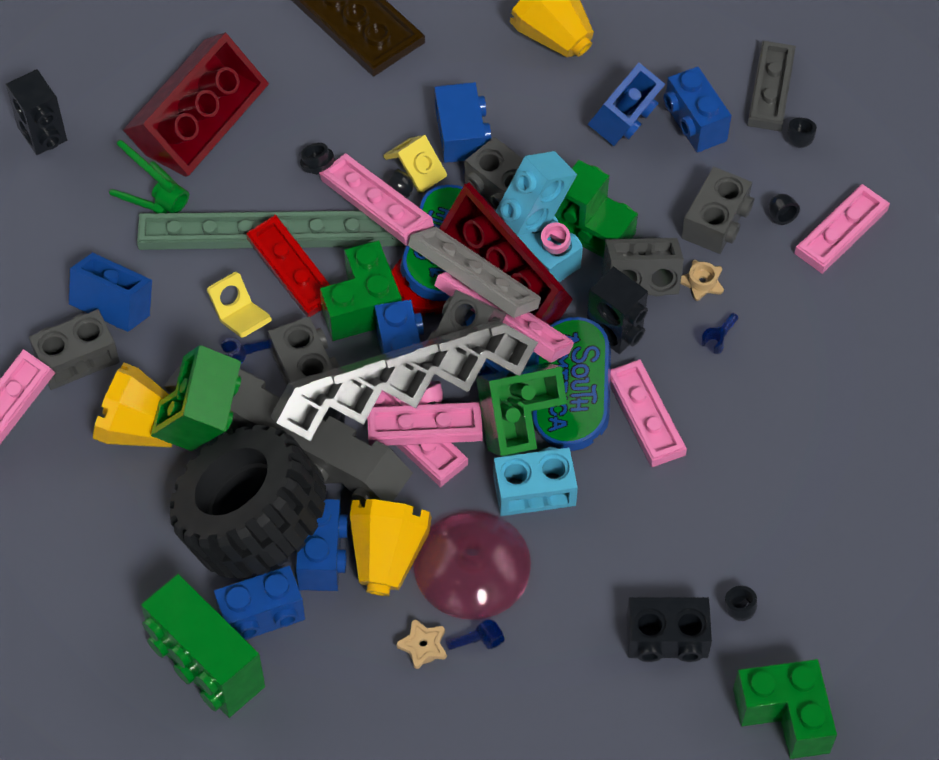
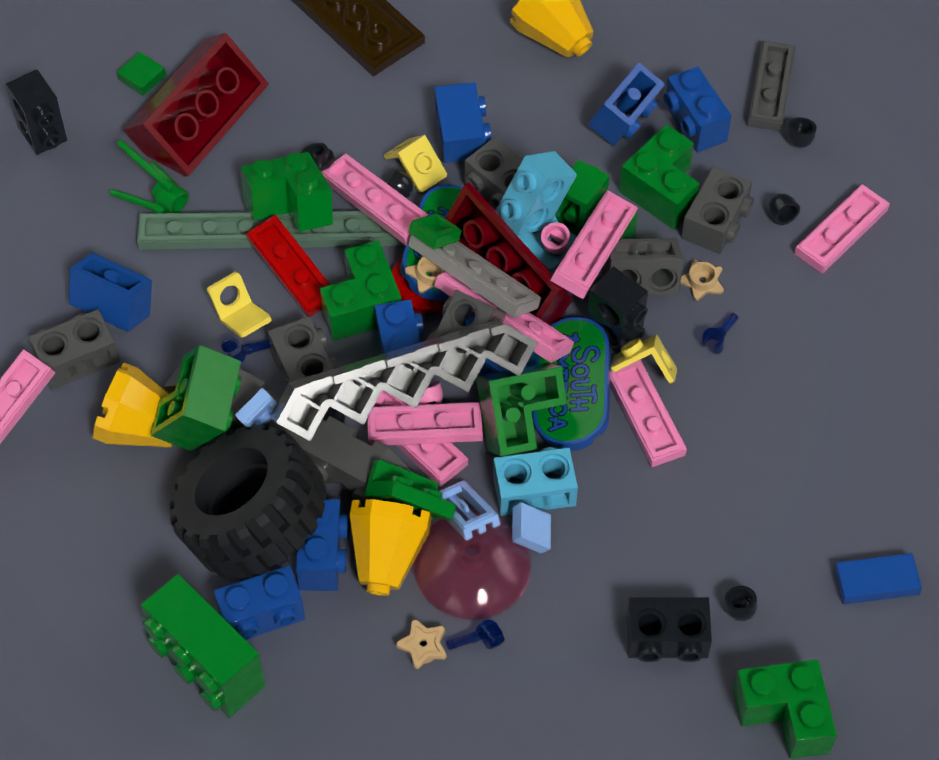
(141, 73): none -> green tile
(257, 409): none -> light blue tile
(290, 187): none -> green brick
(405, 487): none -> green bracket
(419, 273): none -> tan plate
(435, 231): none -> green tile
(472, 522): none -> light blue tile
(531, 528): none -> light blue tile
(594, 244): none -> bright pink tile
(639, 349): none -> light yellow bracket
(658, 177): none -> green brick
(877, 578): none -> blue tile

